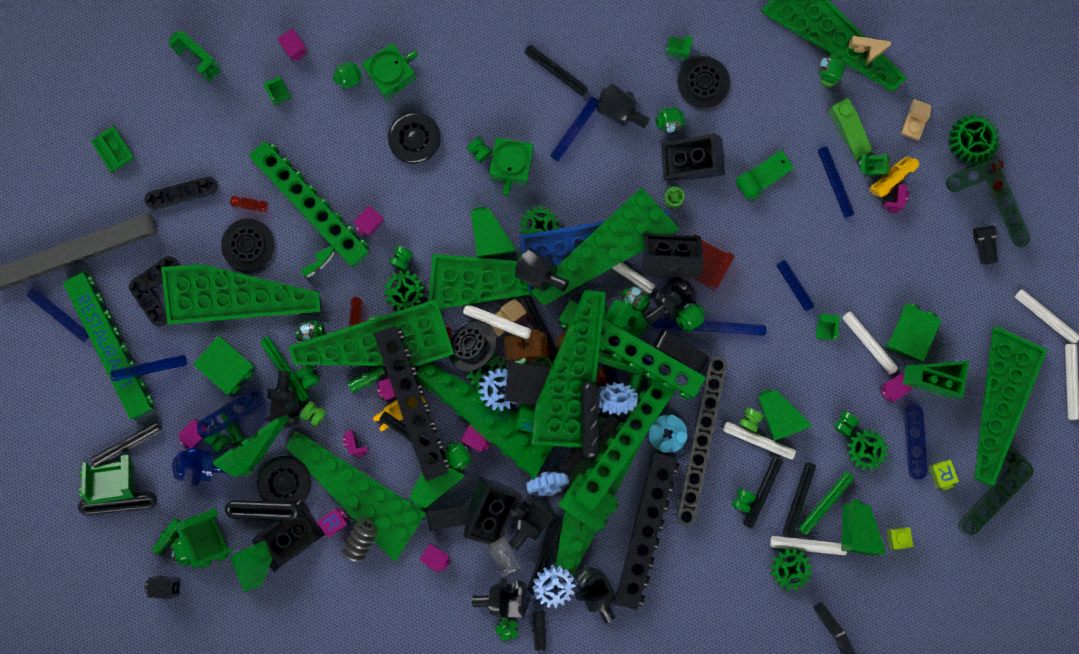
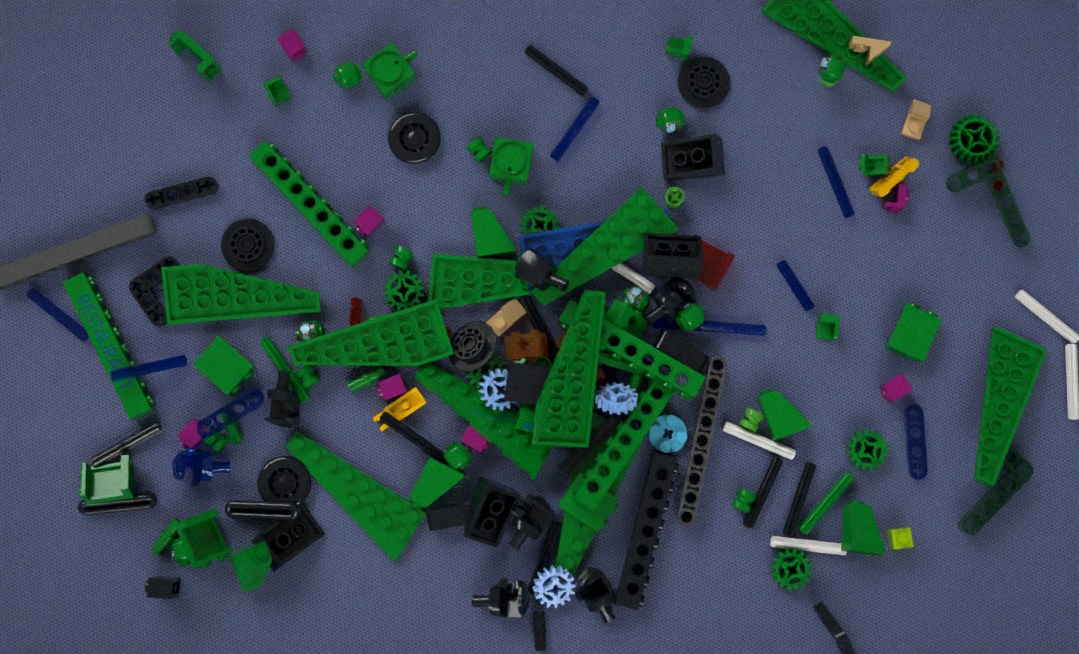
(112, 149): green plate -> none
(247, 203): clear red axle -> none
(251, 451): green wedge -> none
(313, 413): bright green wheel -> none
(323, 258): green slope -> none
(333, 522): magenta brick -> none
(350, 442): magenta bracket -> none
(360, 540): flat silver piece -> none
(384, 339): black brick -> none
(435, 558): magenta brick -> none
(497, 321): white axle -> none
(503, 556): clear plate -> none
(507, 629): green plant -> none
(547, 484): light blue gear -> none
(590, 420): black piece -> none
(620, 106): black piece -> none
(759, 178): green door -> none
(846, 423): green wheel -> none
(850, 128): bright green slope -> none
(870, 343): white axle -> none
(941, 379): green wedge -> none
(943, 474): lime brick -> none
(985, 239): black piece -> none

